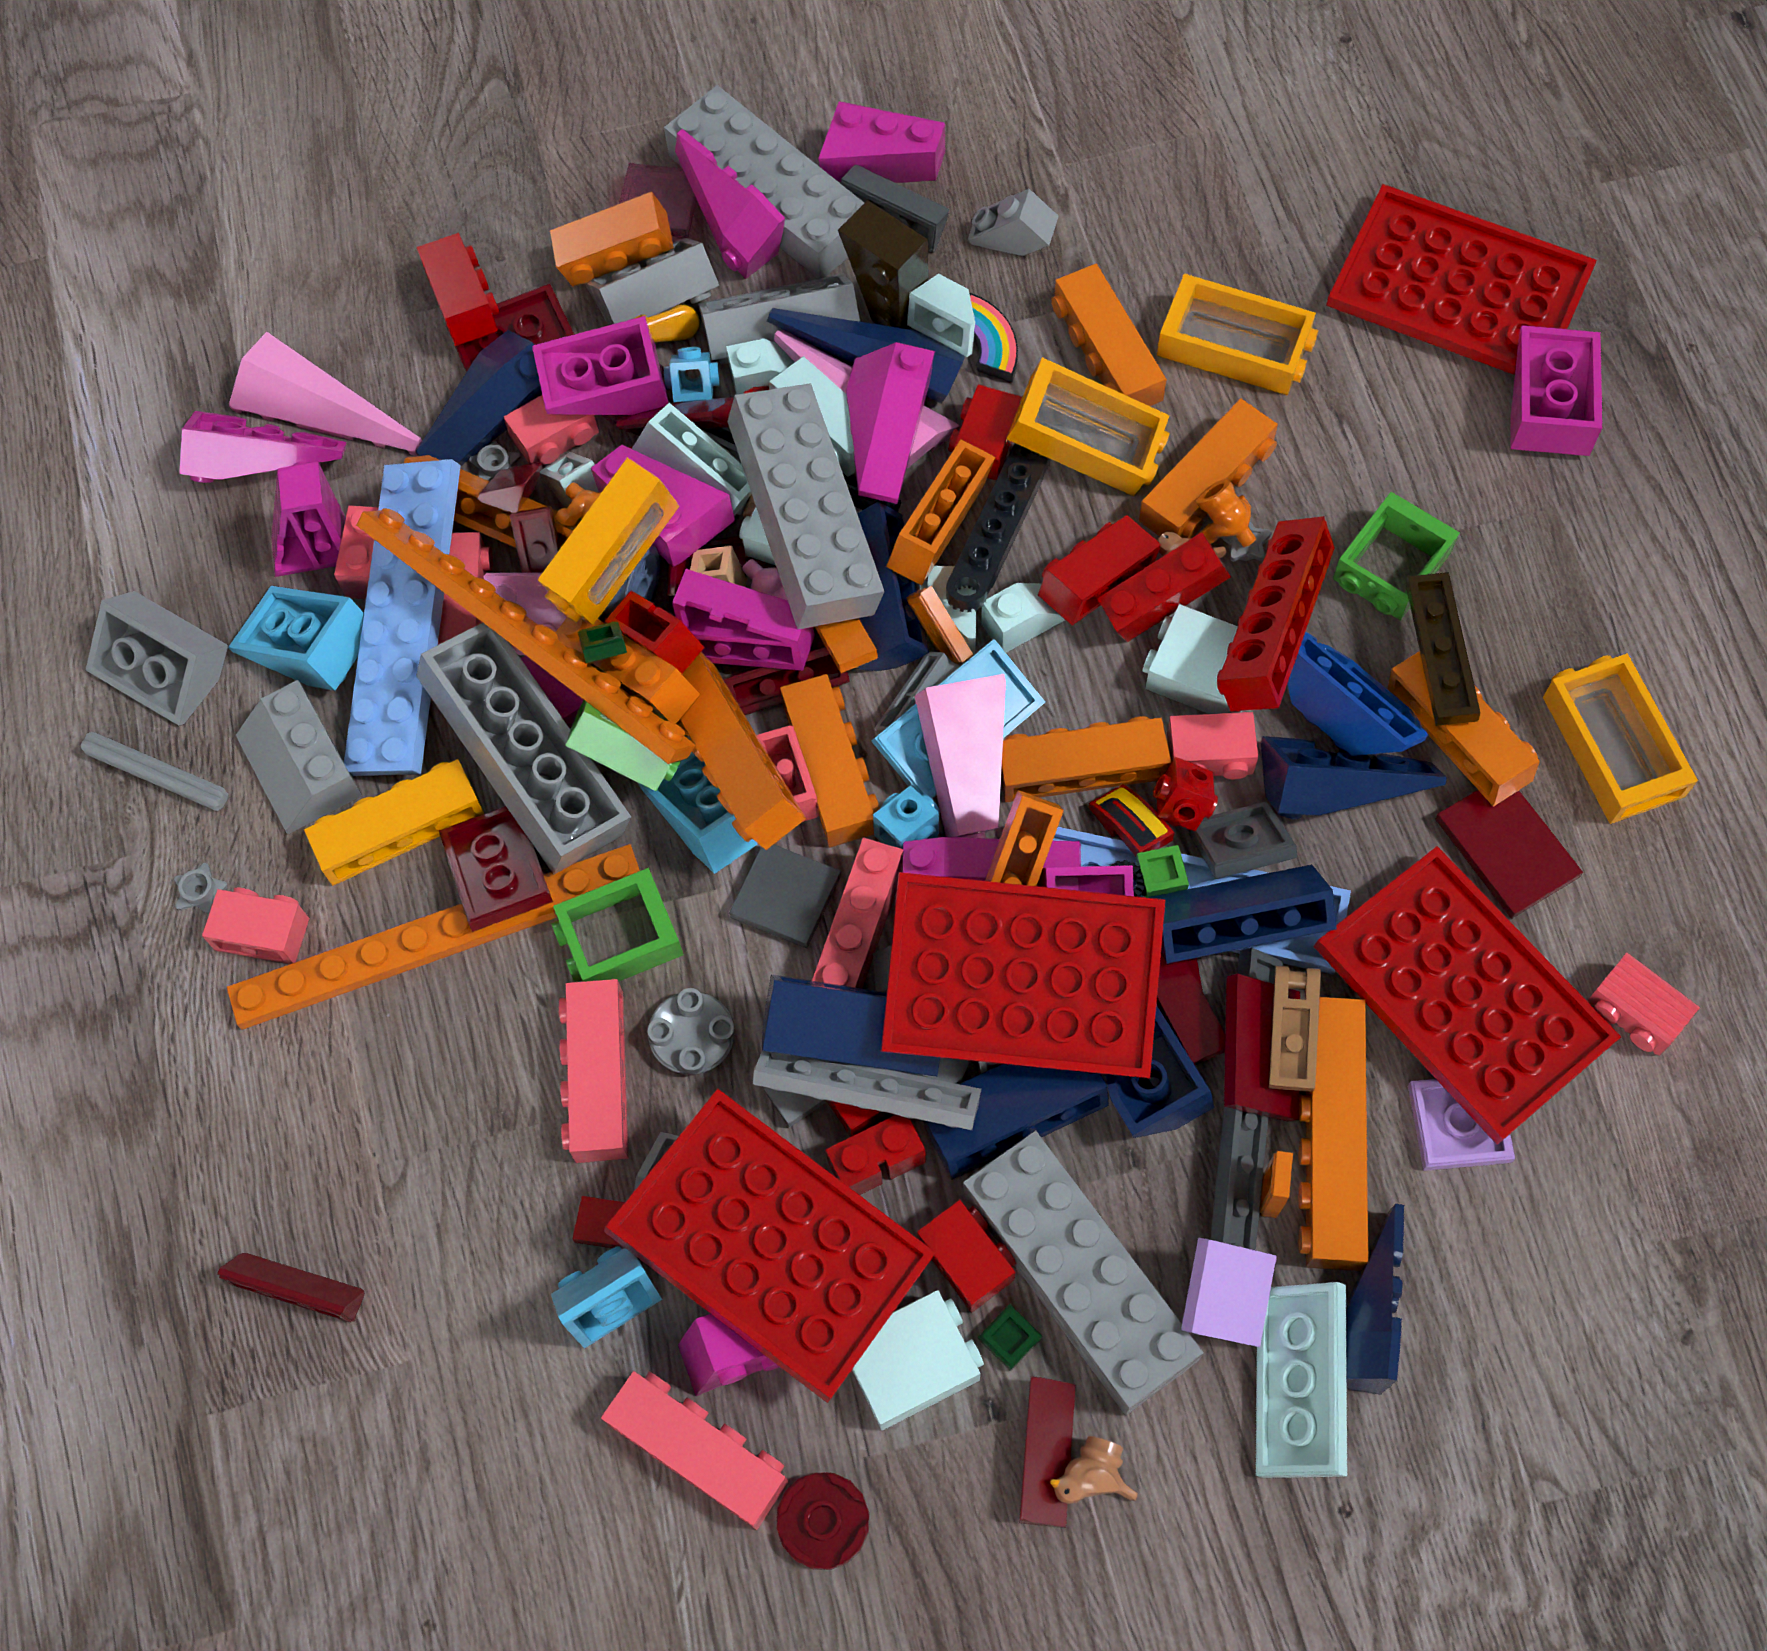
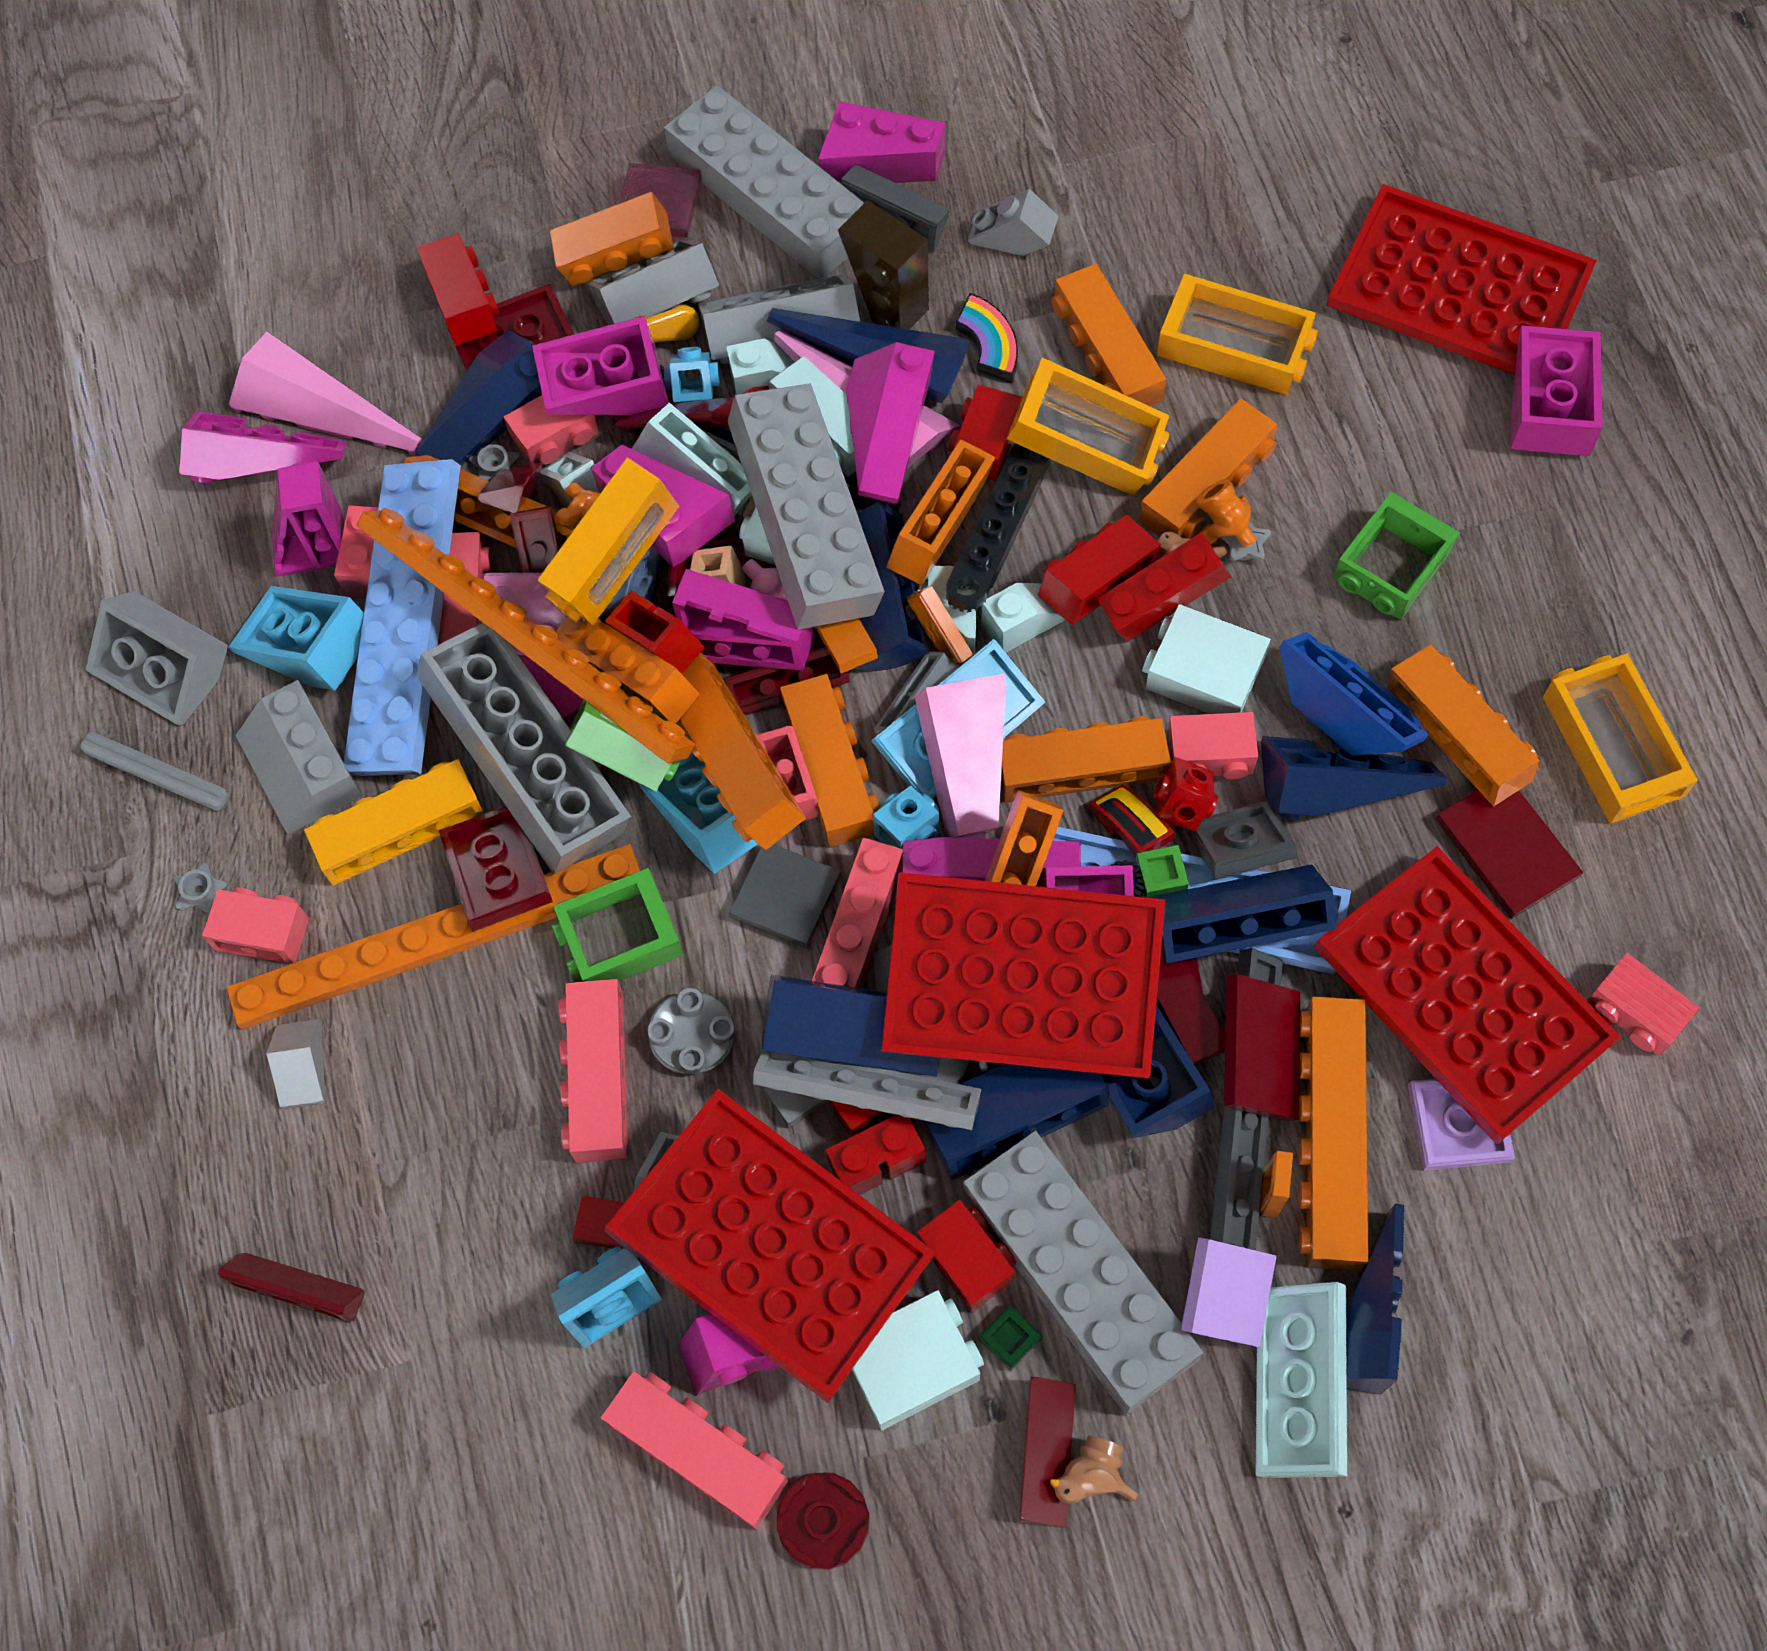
(298, 1064): none -> slope
(602, 641): dark green tile -> none
(739, 217): dark pink wedge -> none
(943, 313): light aqua slope -> none
(1276, 615): red brick -> none
(1294, 1030): medium nougat plate -> none
(1442, 649): dark brown plate -> none

